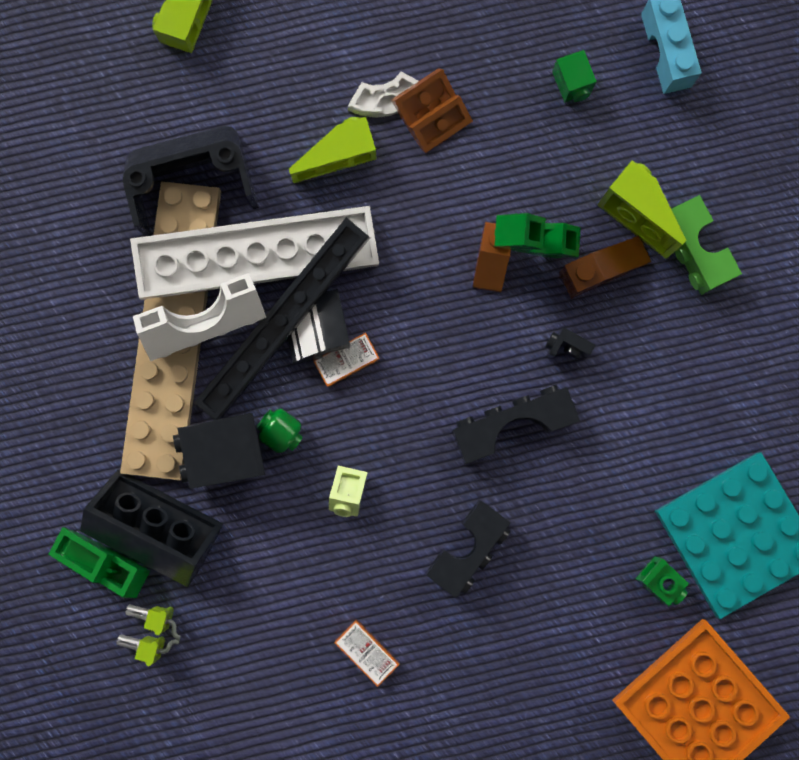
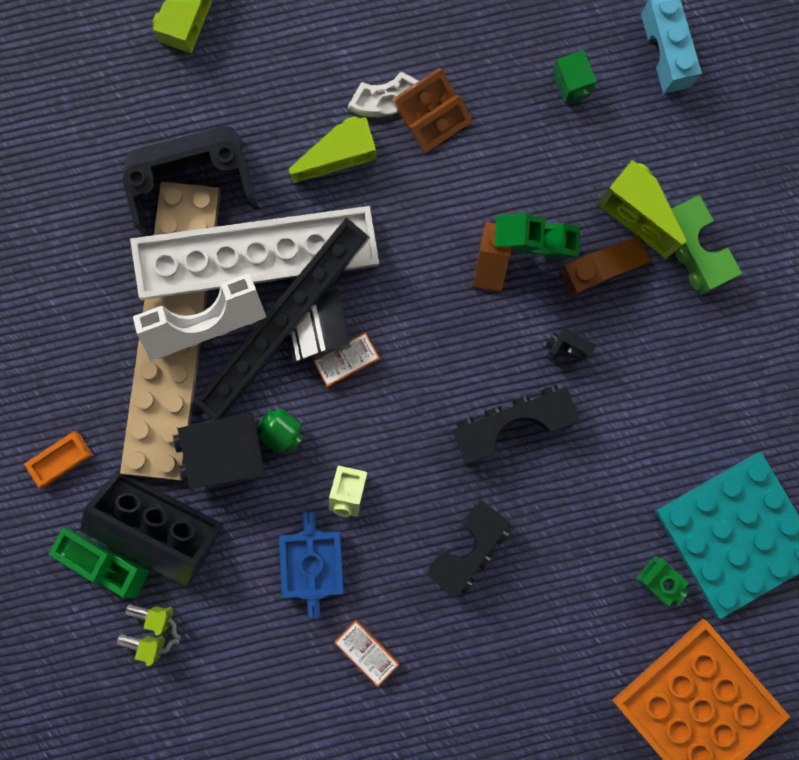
(58, 460): none -> orange tile
(311, 564): none -> blue plate

